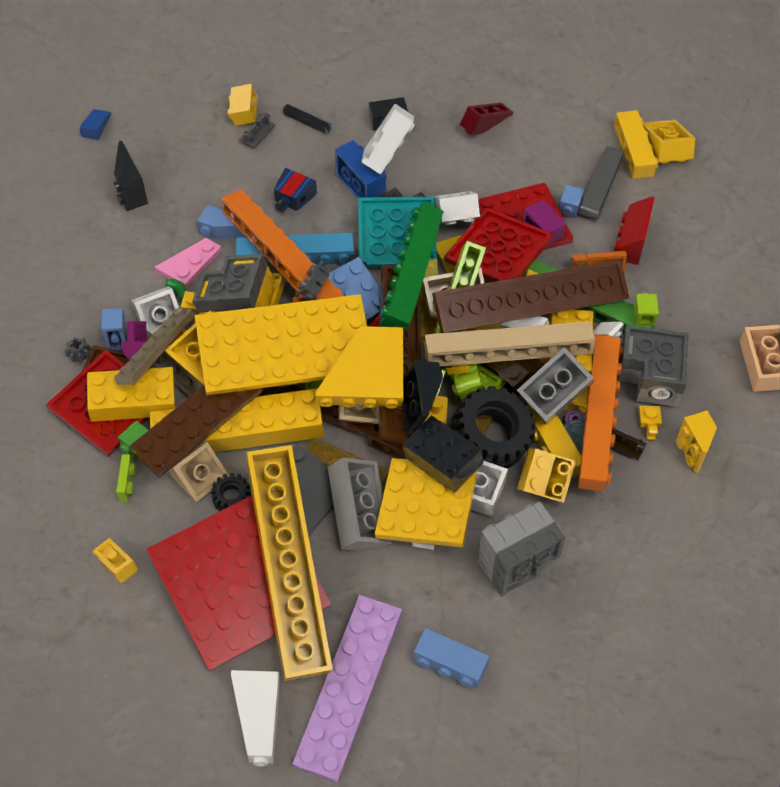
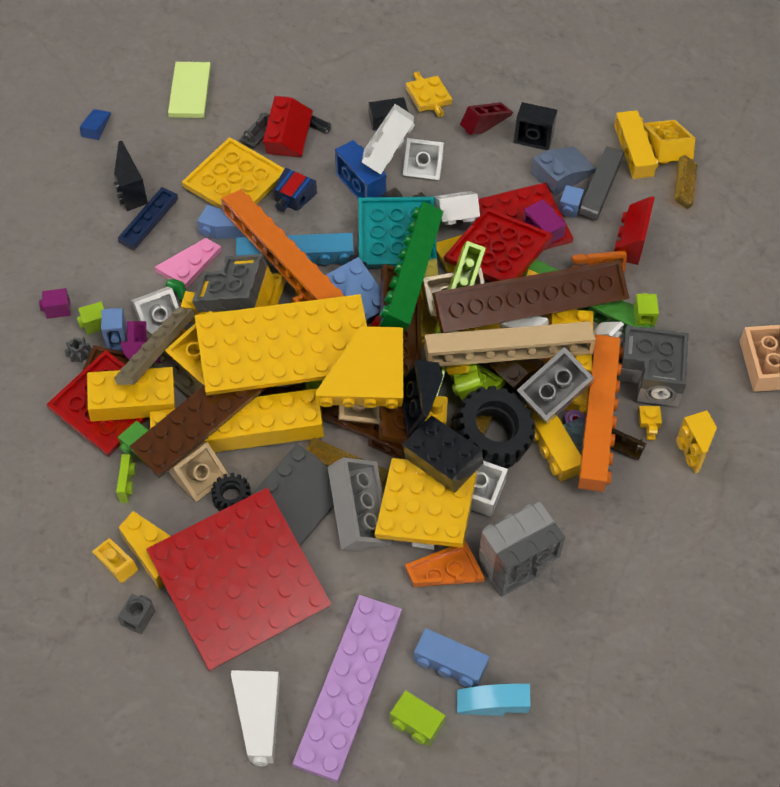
(55, 303): none -> magenta brick
(91, 317): none -> lime brick
(136, 622): none -> dark grey brick
(138, 536): none -> yellow wedge
(147, 218): none -> dark blue plate
(189, 90): none -> yellowish green tile
(231, 169): none -> yellow plate
(242, 105): yellow brick -> none
(287, 127): none -> red slope
(288, 564): yellow brick -> none
(308, 286): dark grey hinge -> none
(417, 719): none -> lime brick
(423, 159): none -> white slope
(428, 93): none -> yellow plate
(445, 567): none -> orange wing
(494, 699): none -> medium azure slope
(535, 126): none -> black brick
(546, 475): yellow slope -> none
(561, 168): none -> sand blue slope
(686, 182): none -> clear yellow plate

